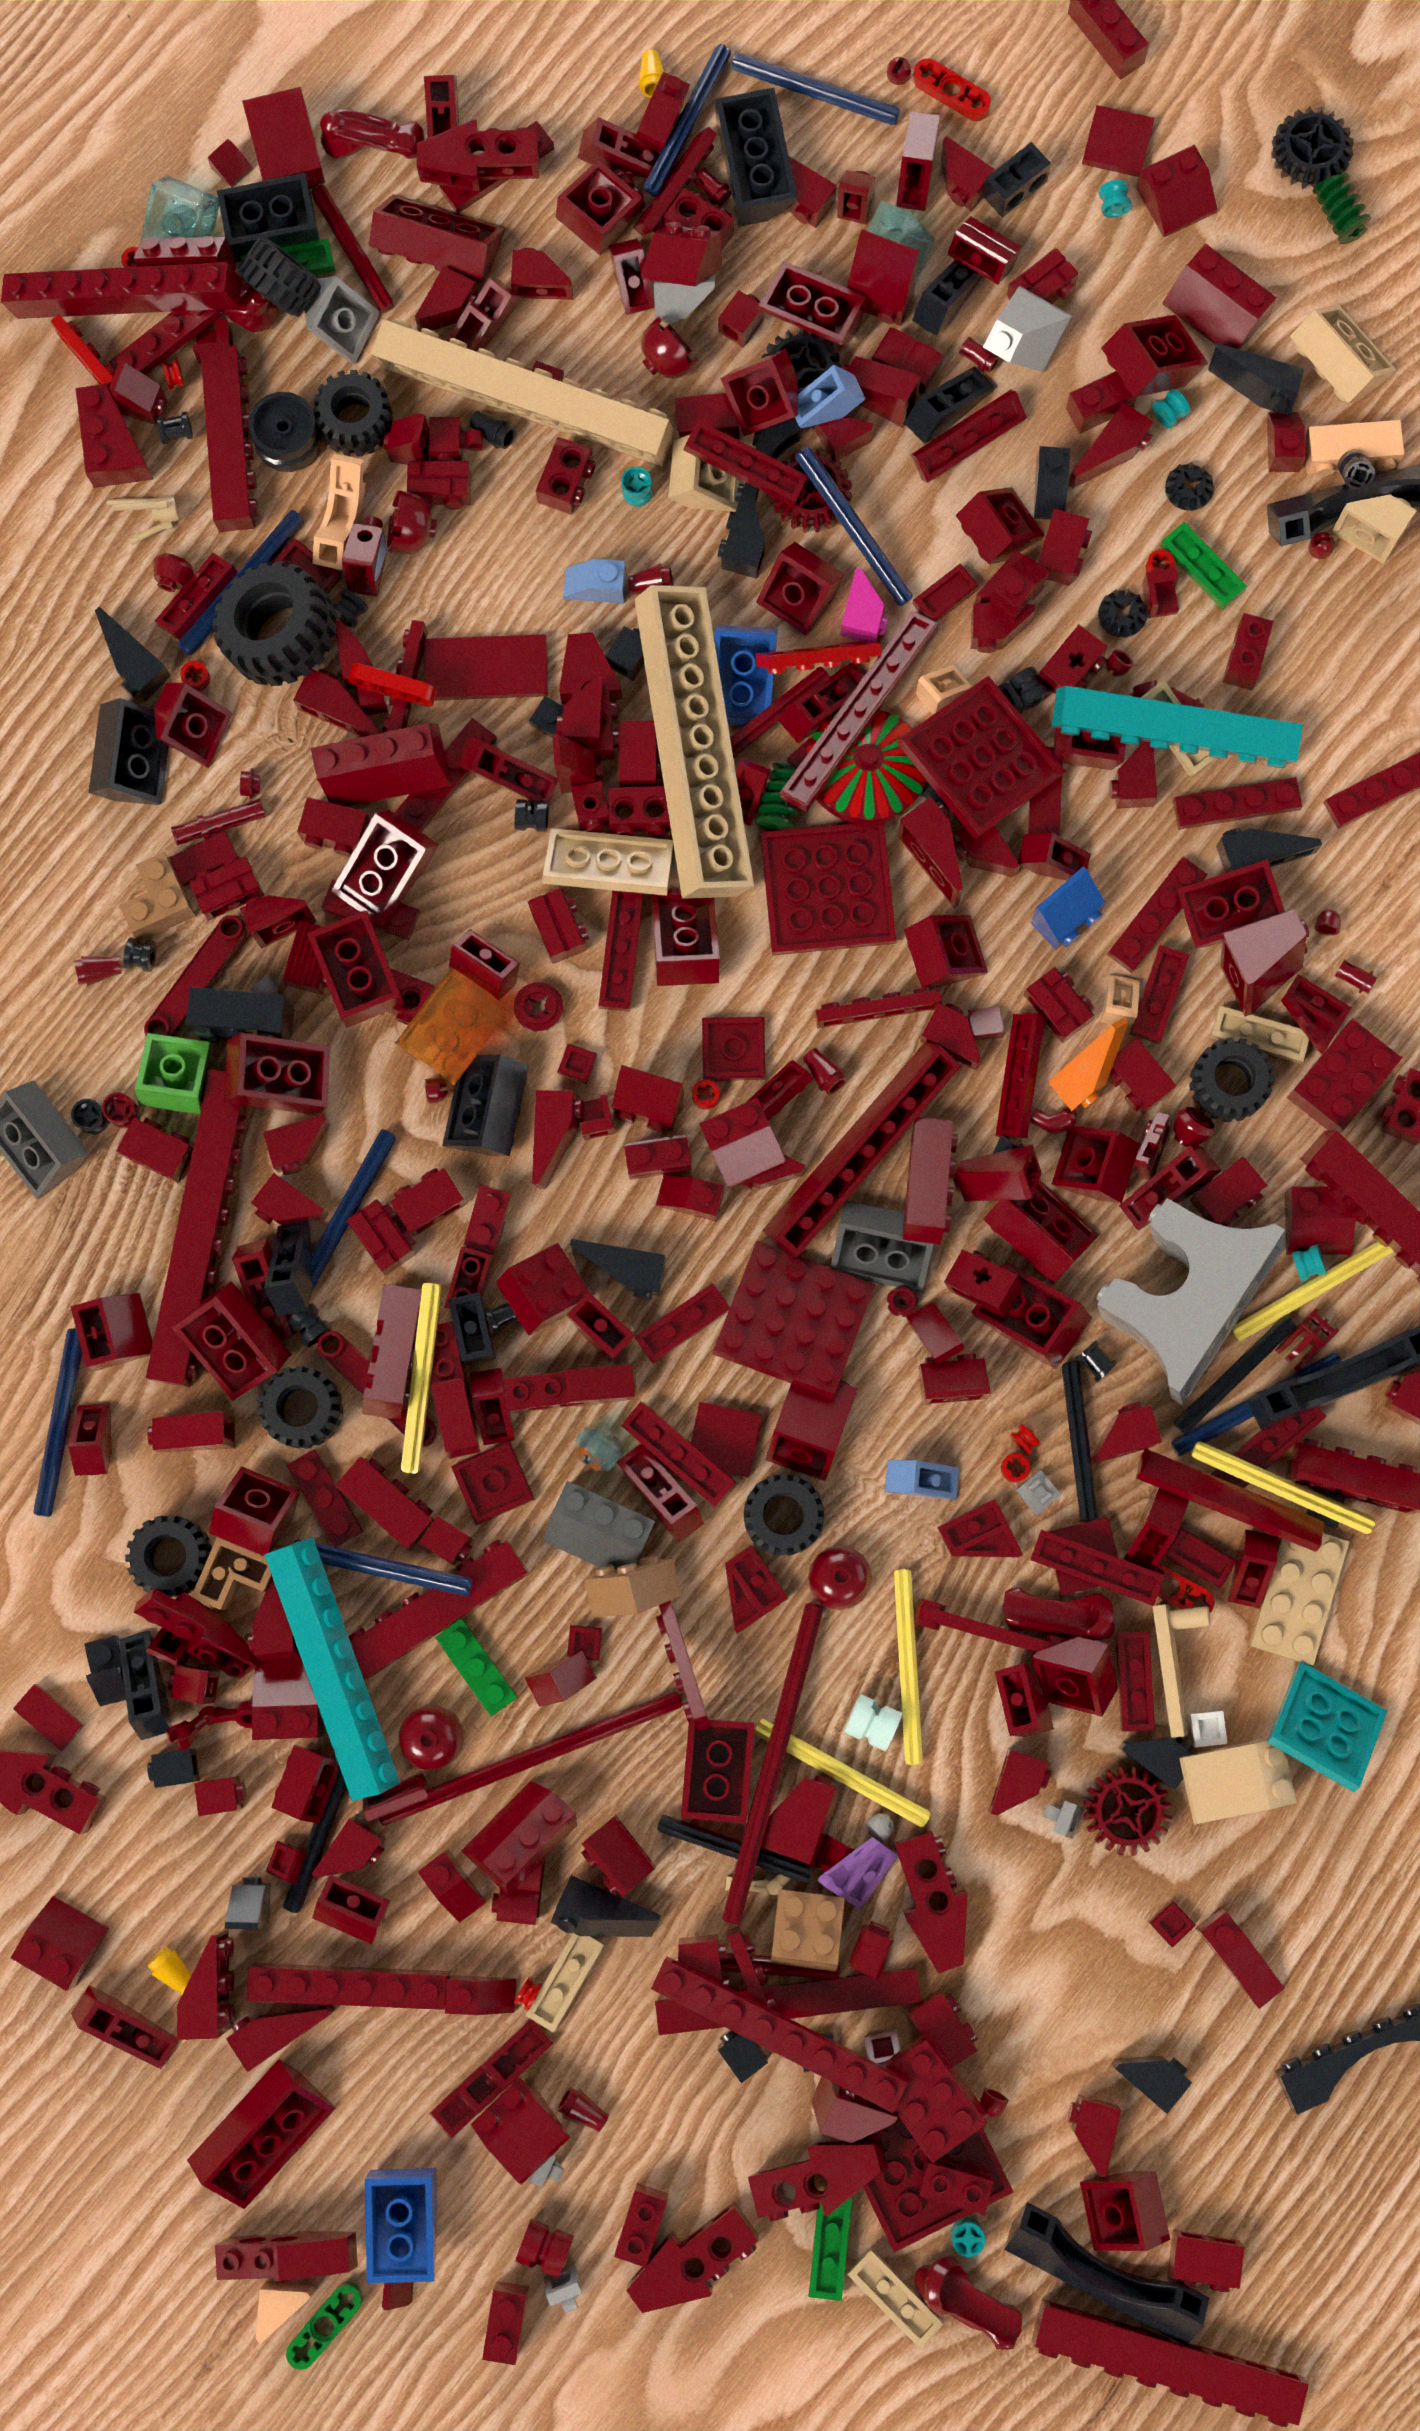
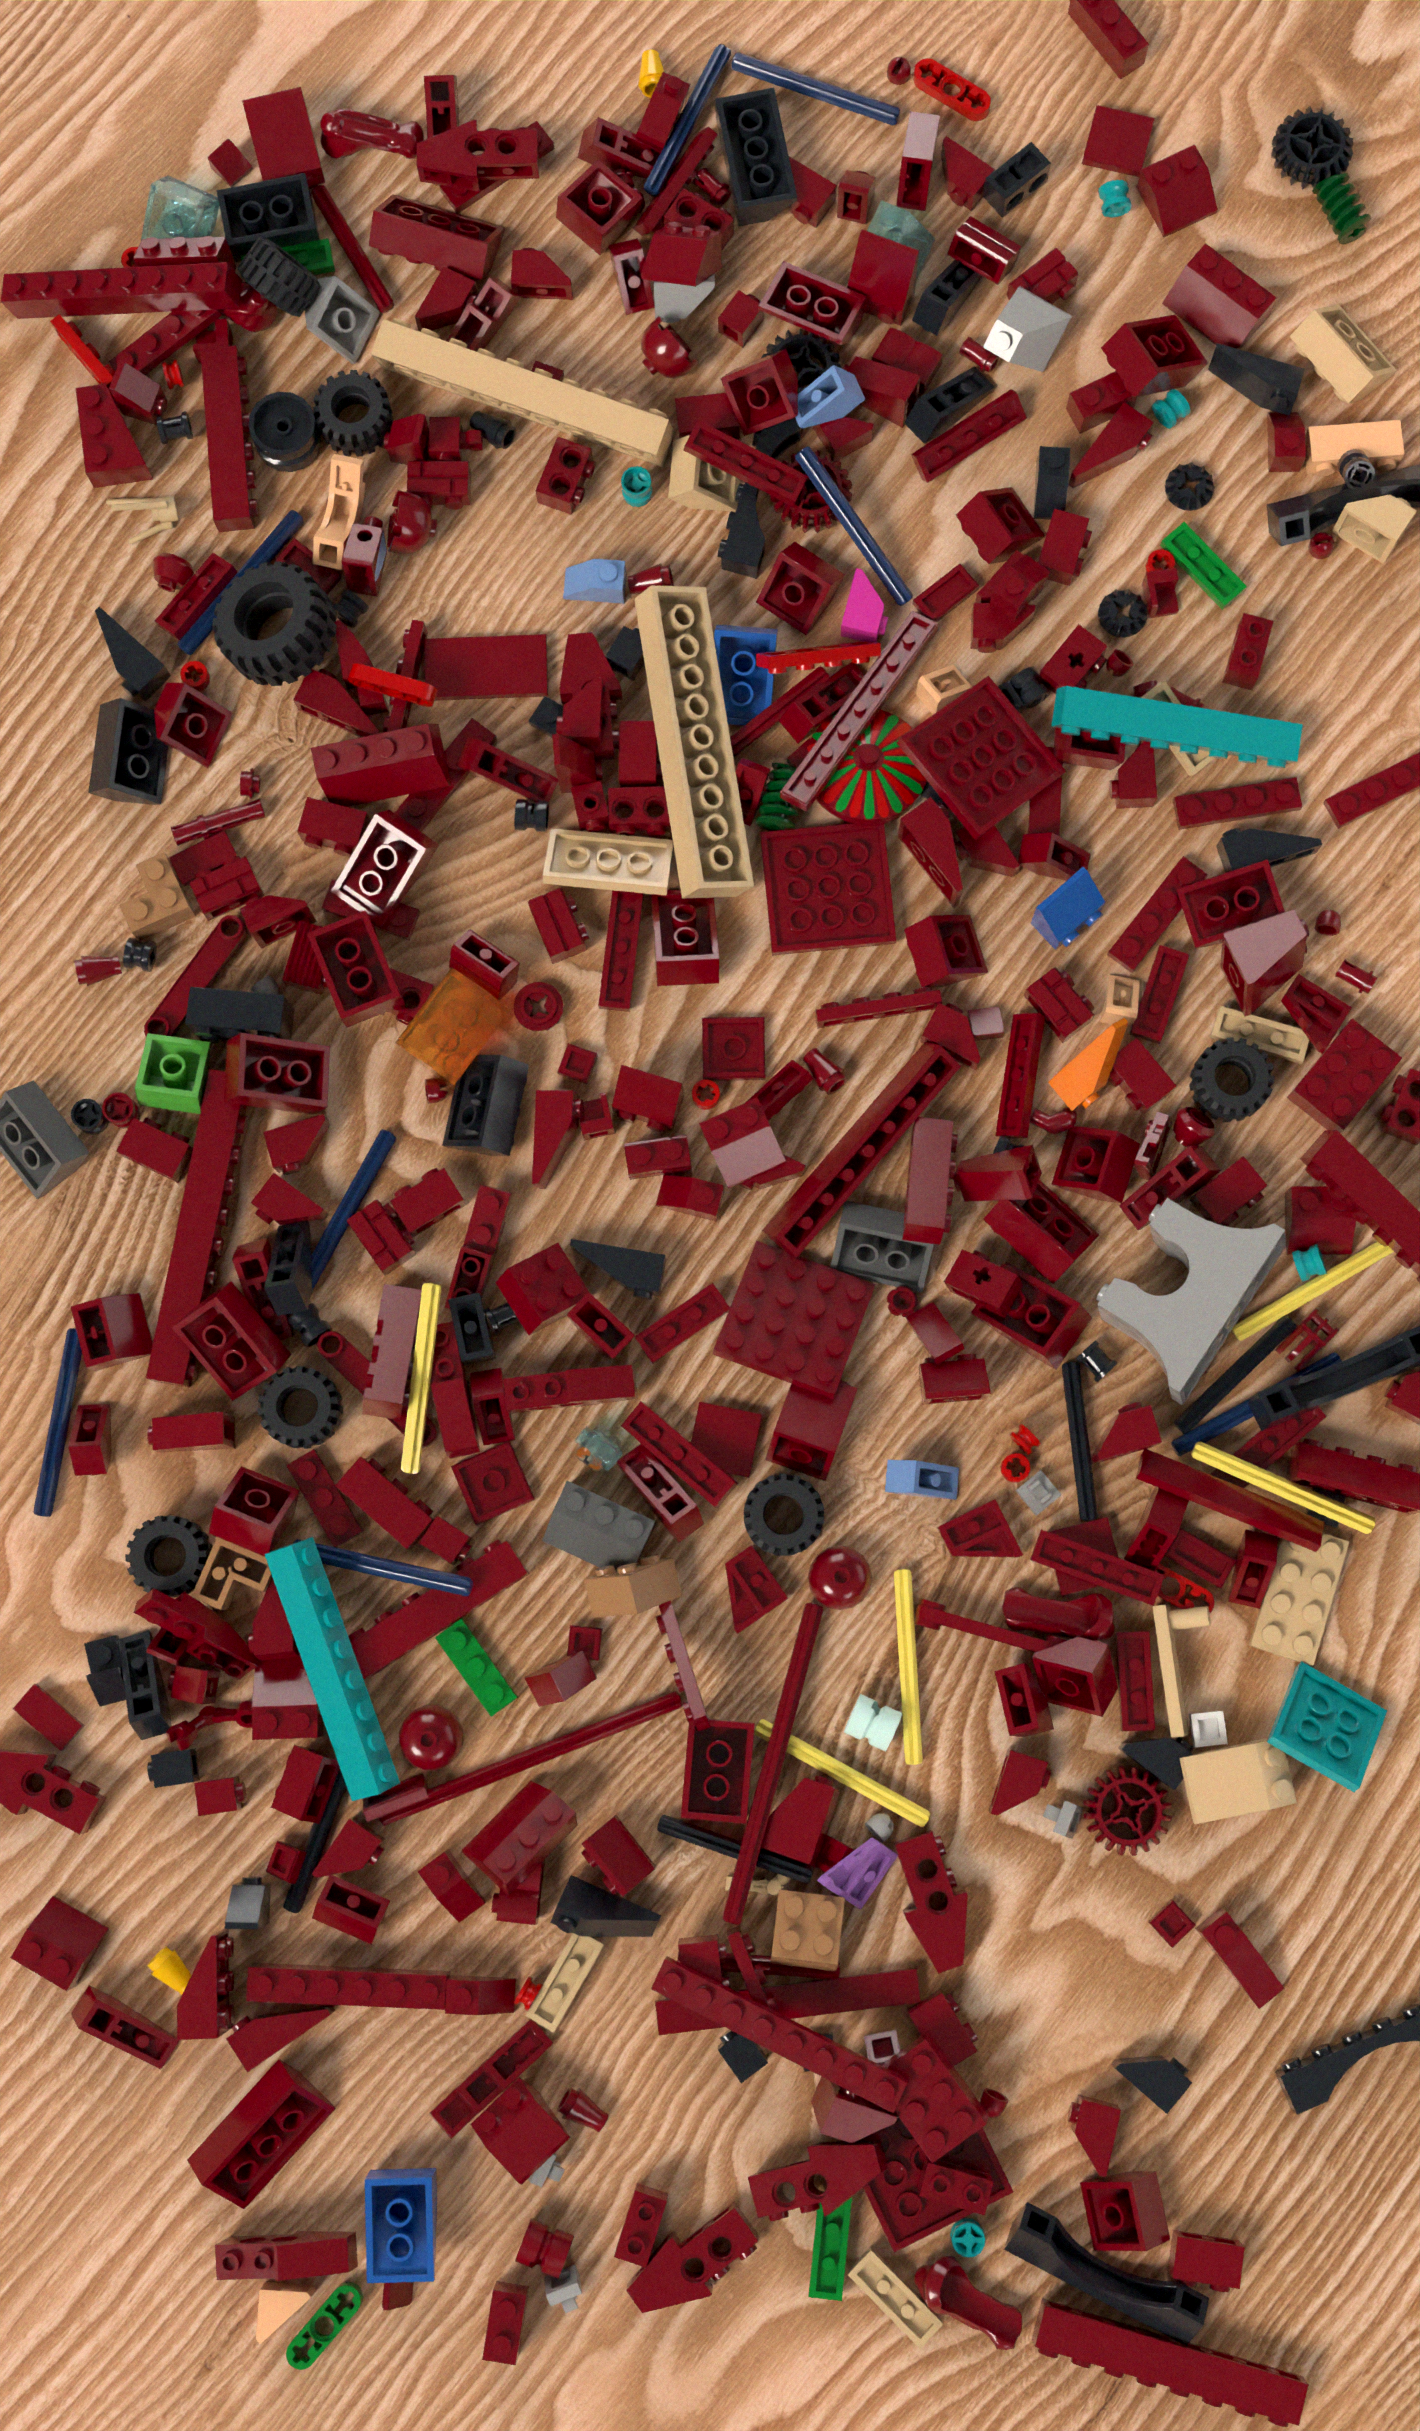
(871, 1949): dark red brick -> none

